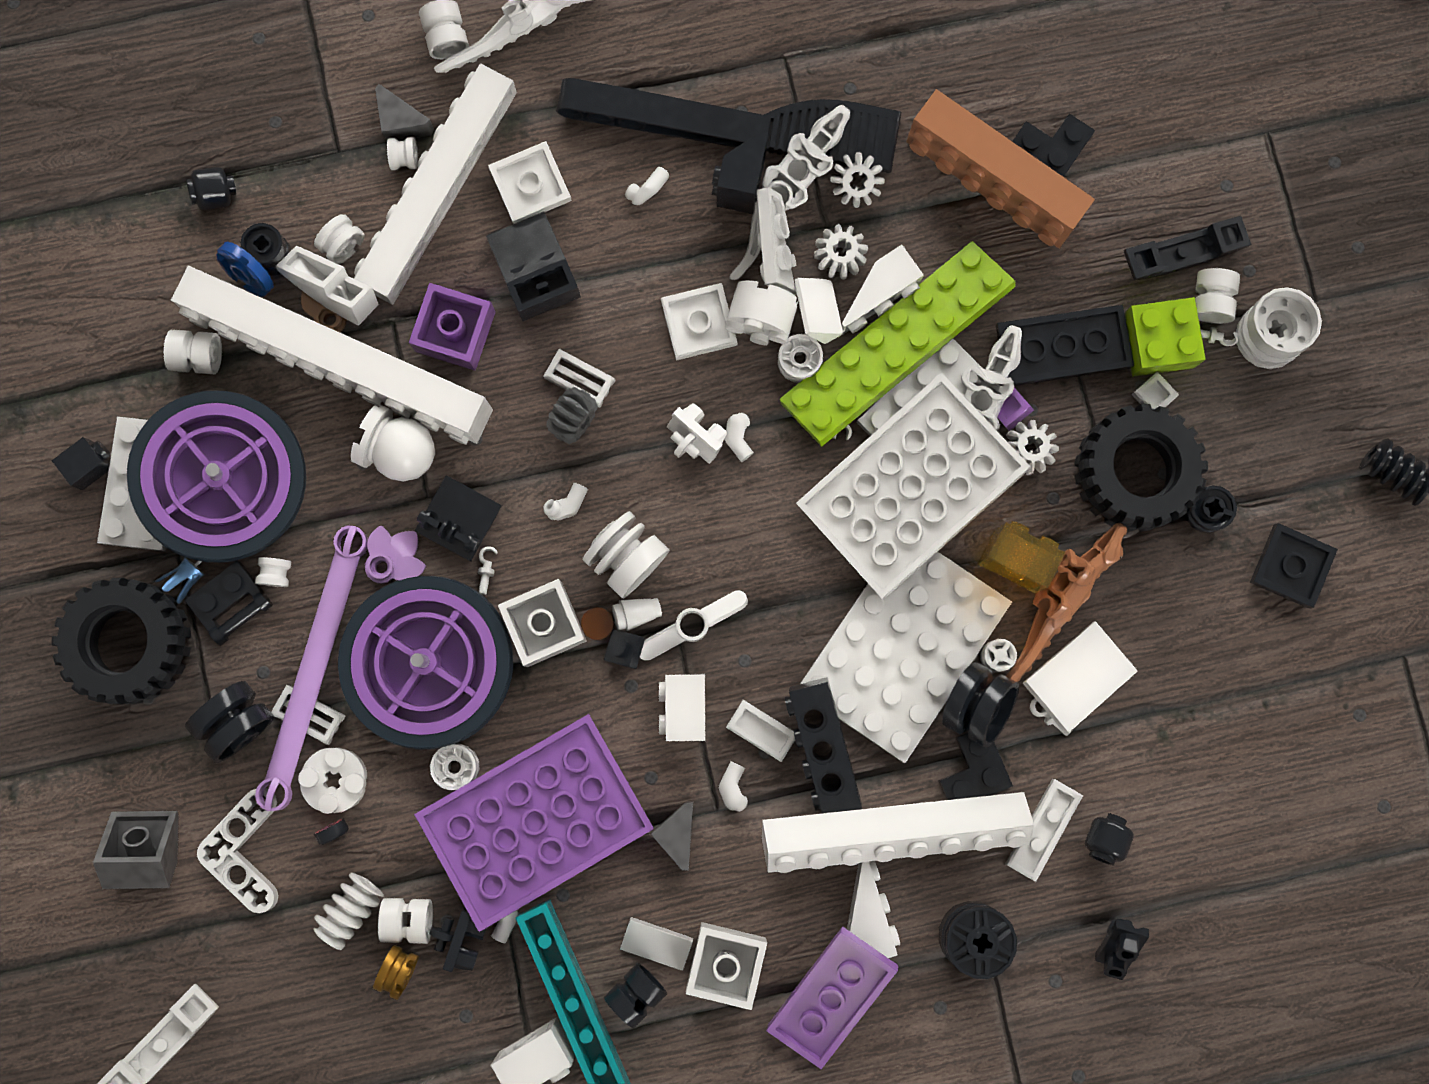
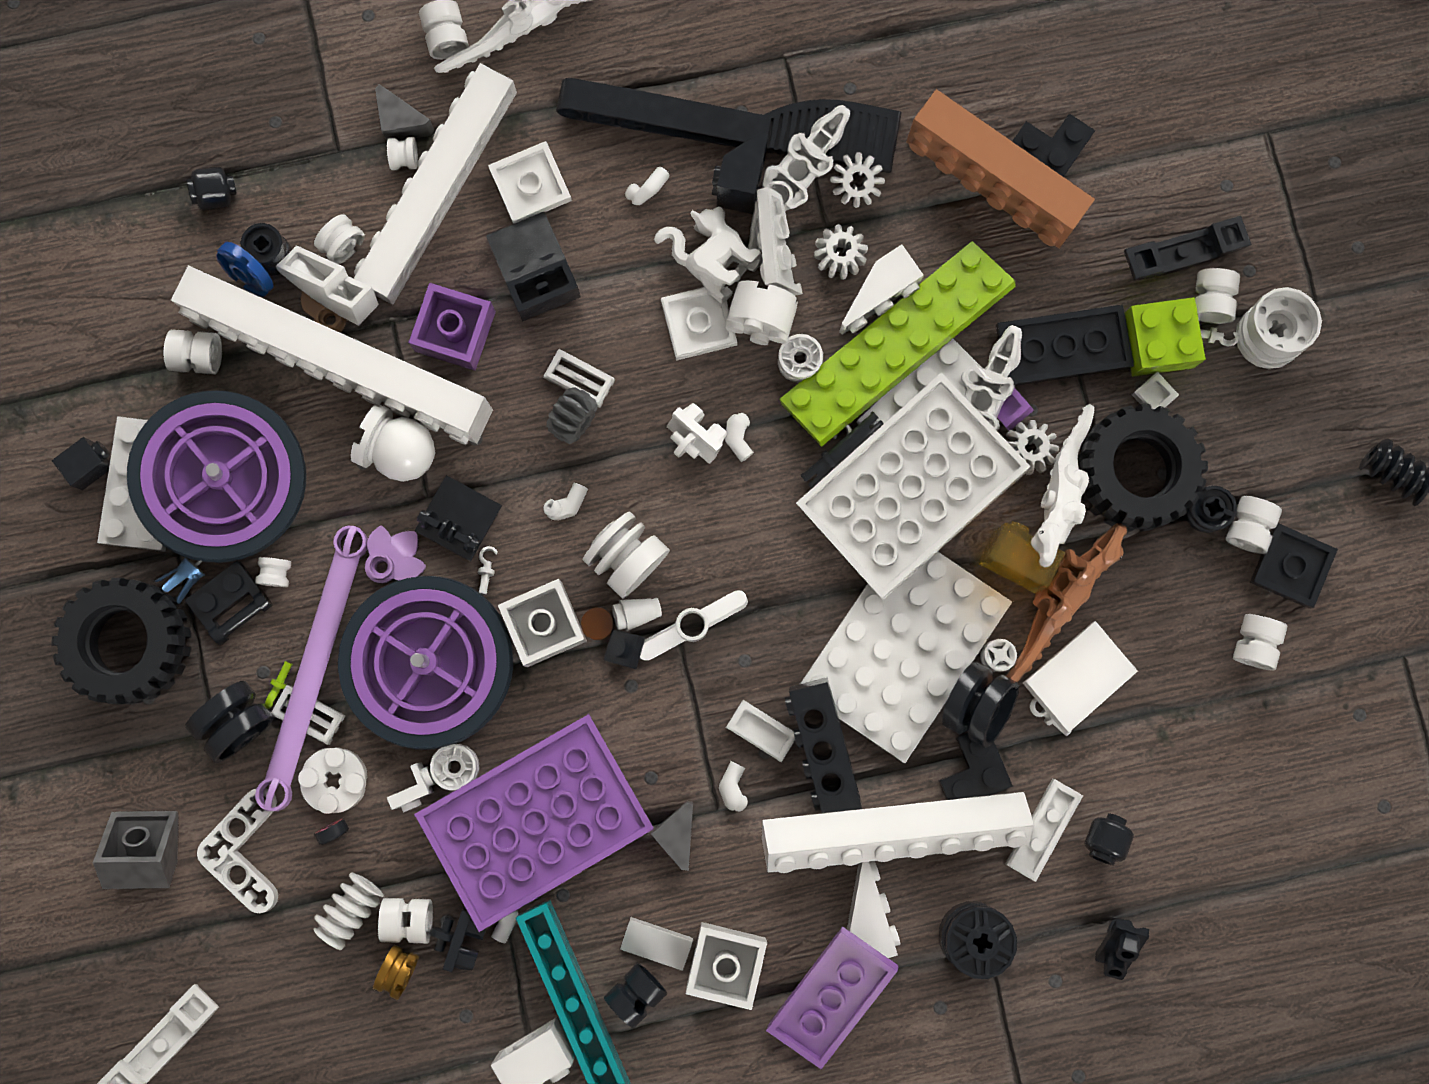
(278, 684): none -> lime hand
(411, 797): none -> white bracket
(683, 707): white brick -> none
(712, 258): none -> white animal
(818, 309): white slope -> none
(841, 450): none -> black pin
(1064, 493): none -> white animal
(1253, 524): none -> white wheel
(1260, 642): none -> white wheel

